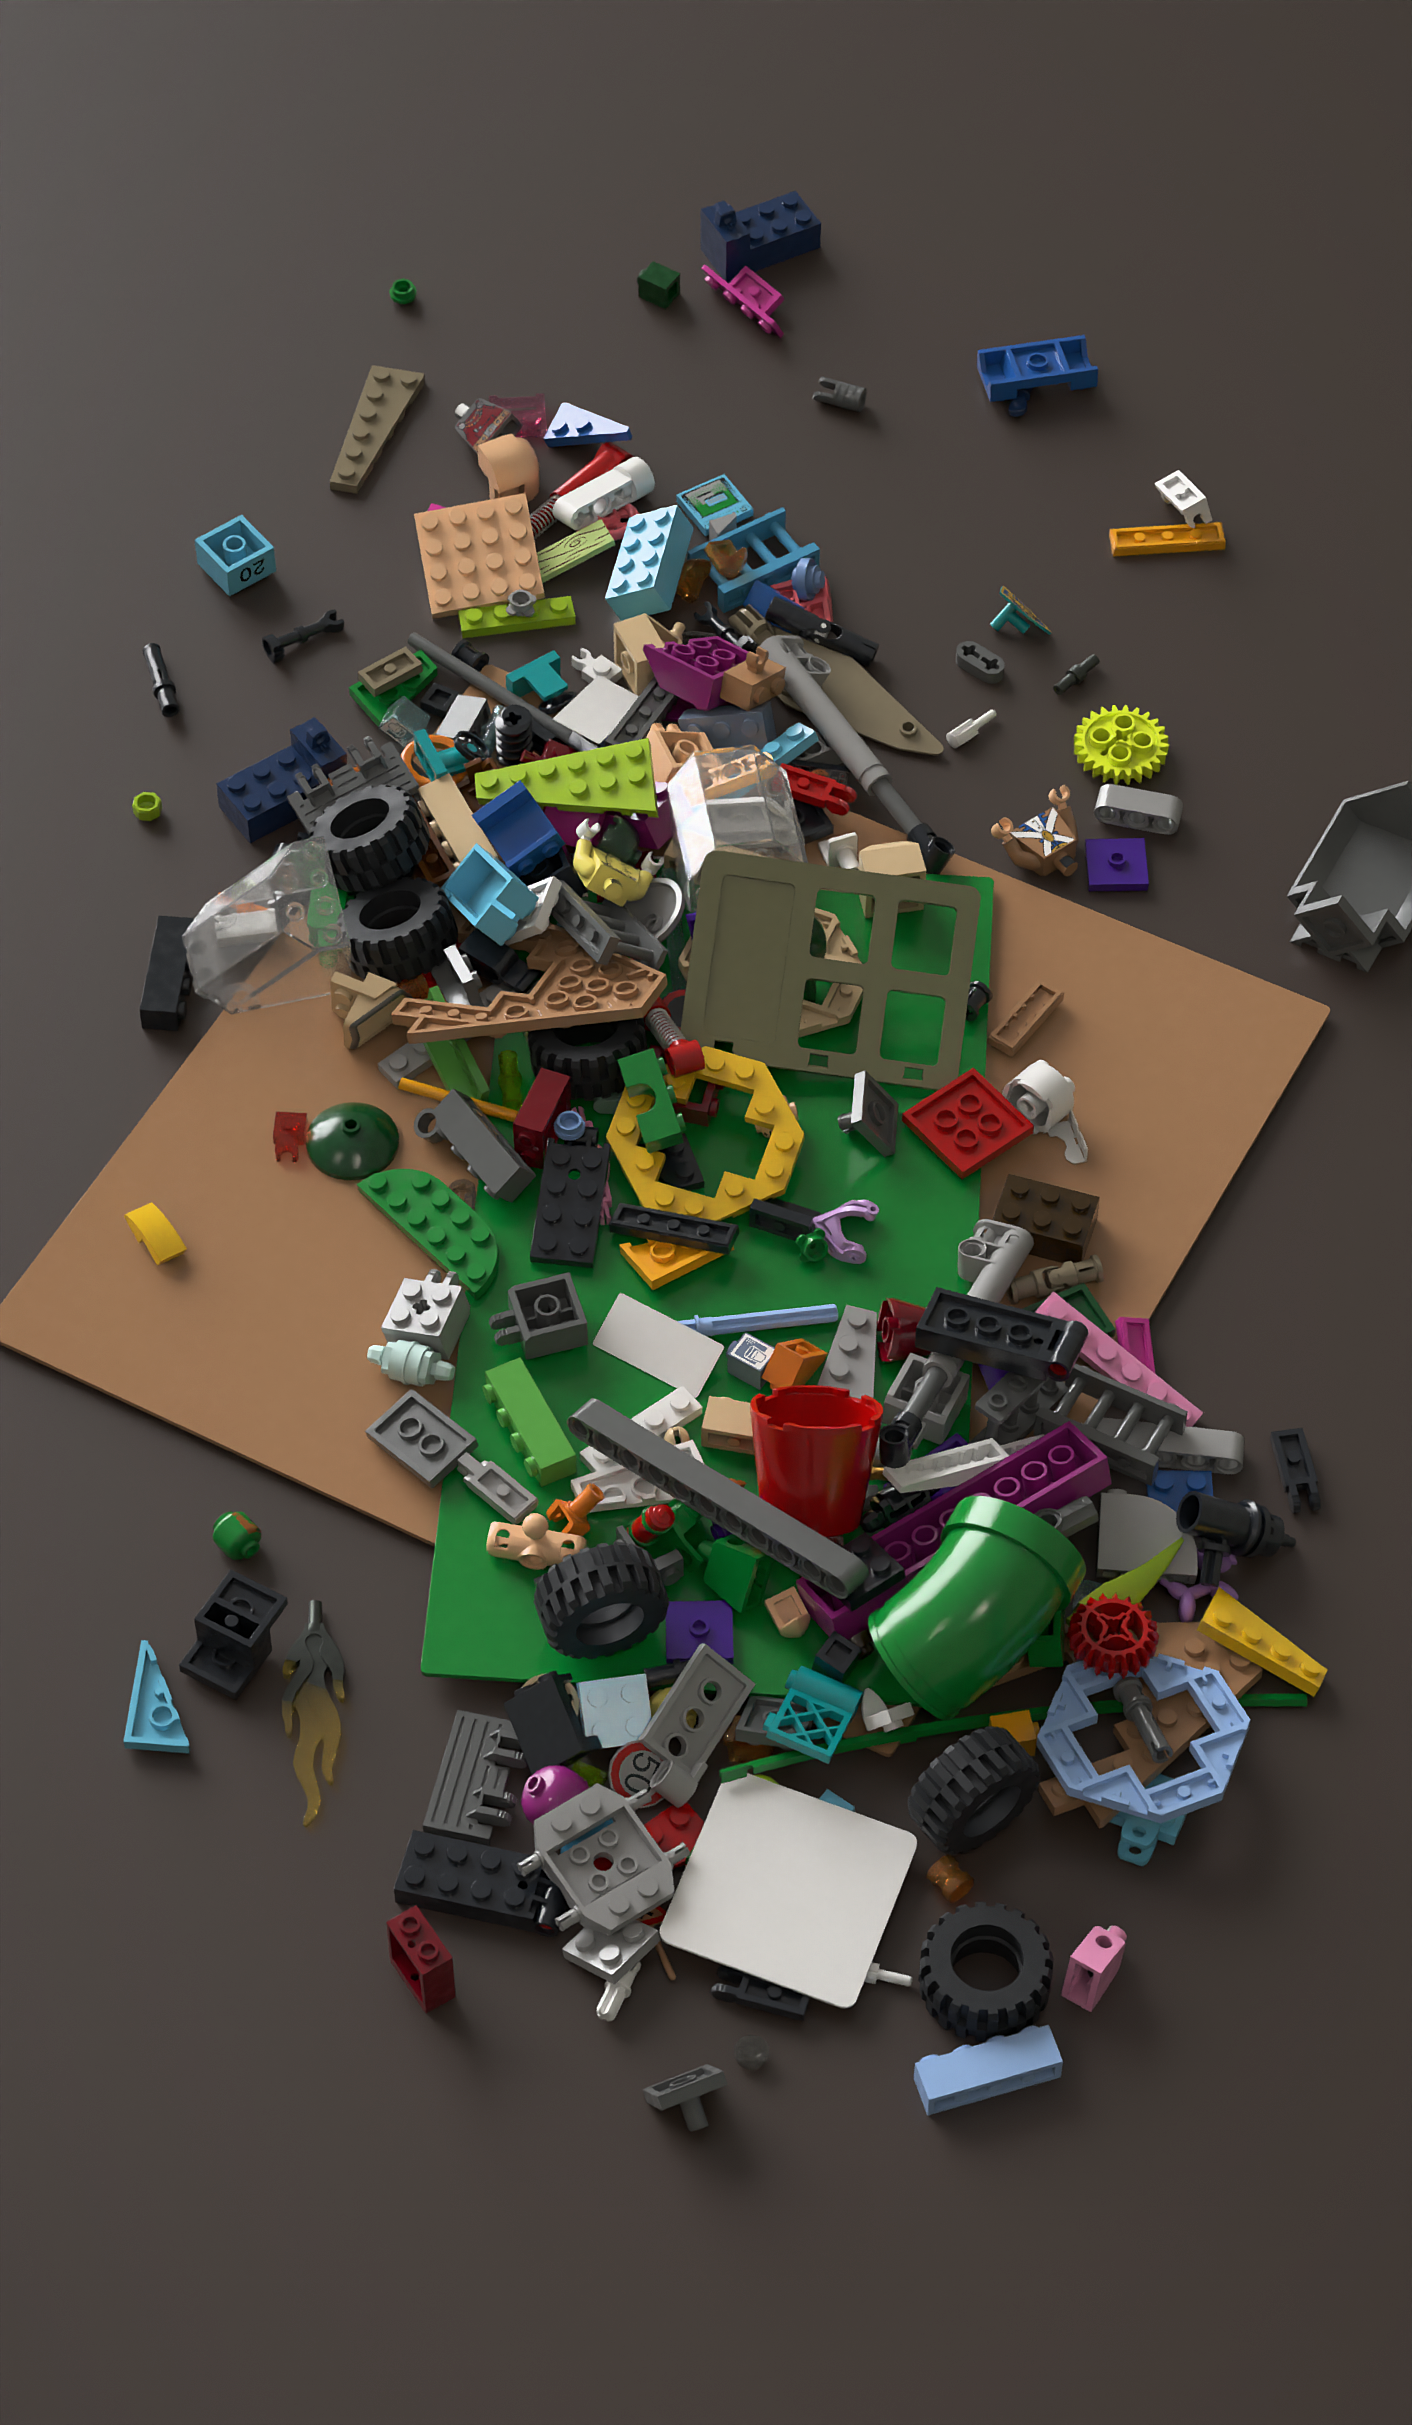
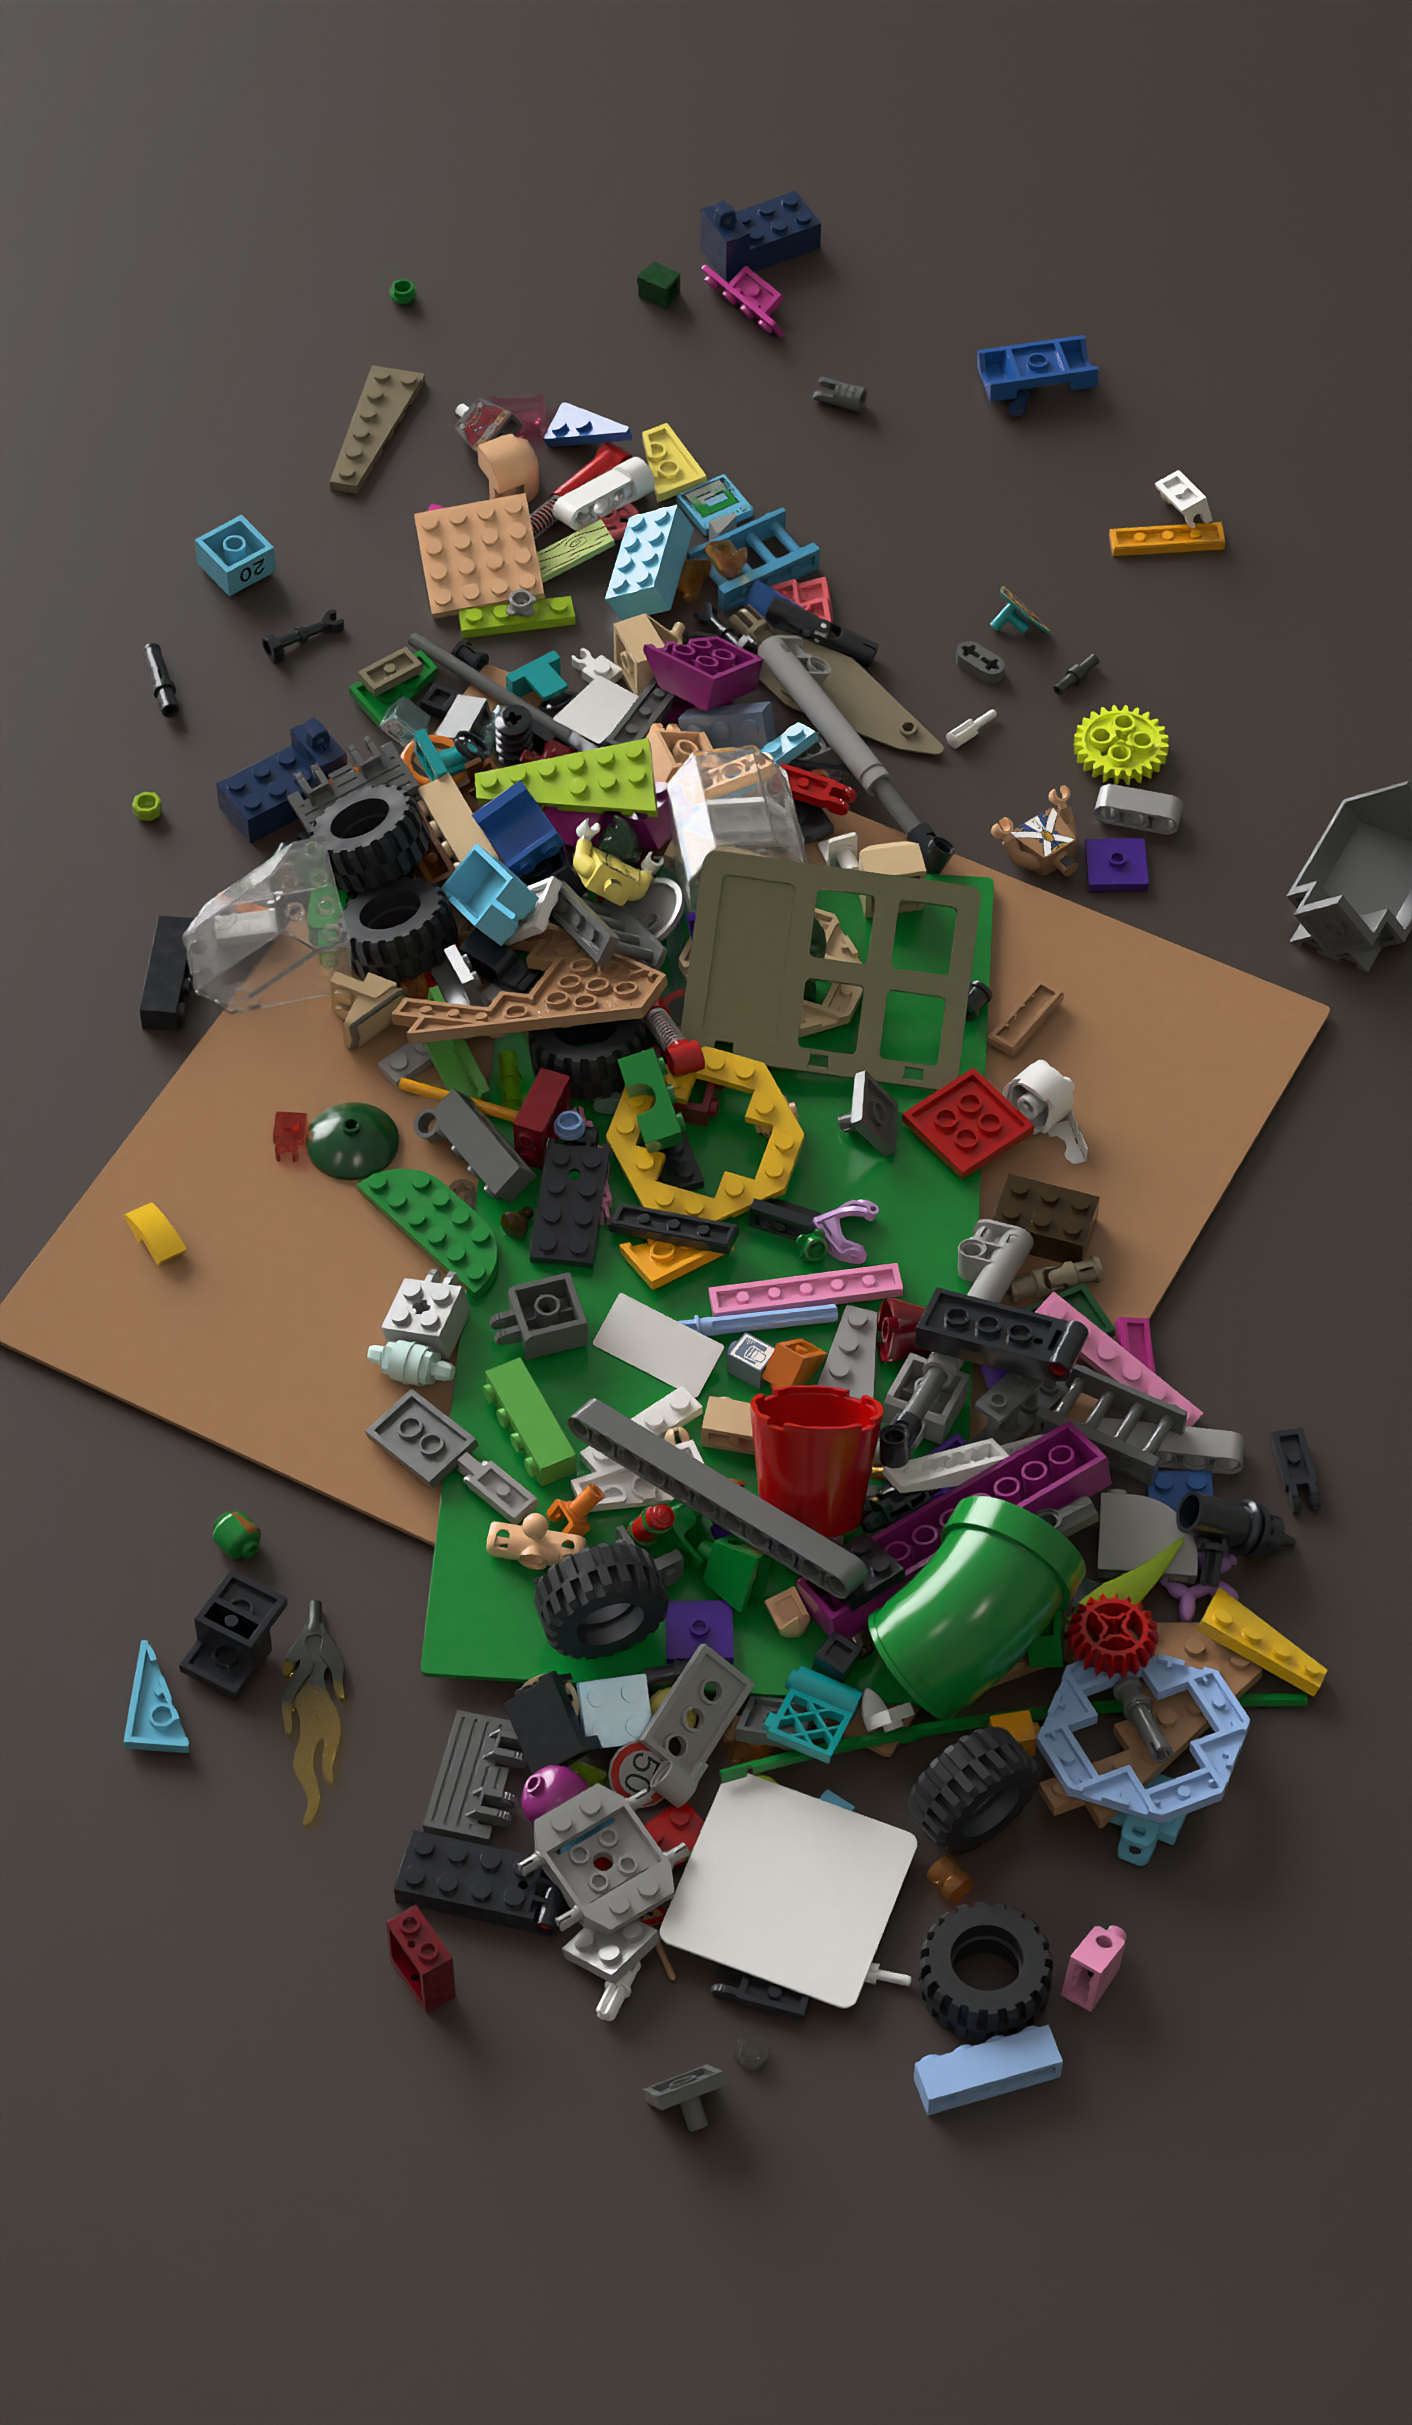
(516, 1222): none -> dark brown rock
(670, 463): none -> light yellow wing
(753, 681): medium nougat brick -> none
(807, 579): medium blue plate -> none
(807, 1290): none -> bright pink plate

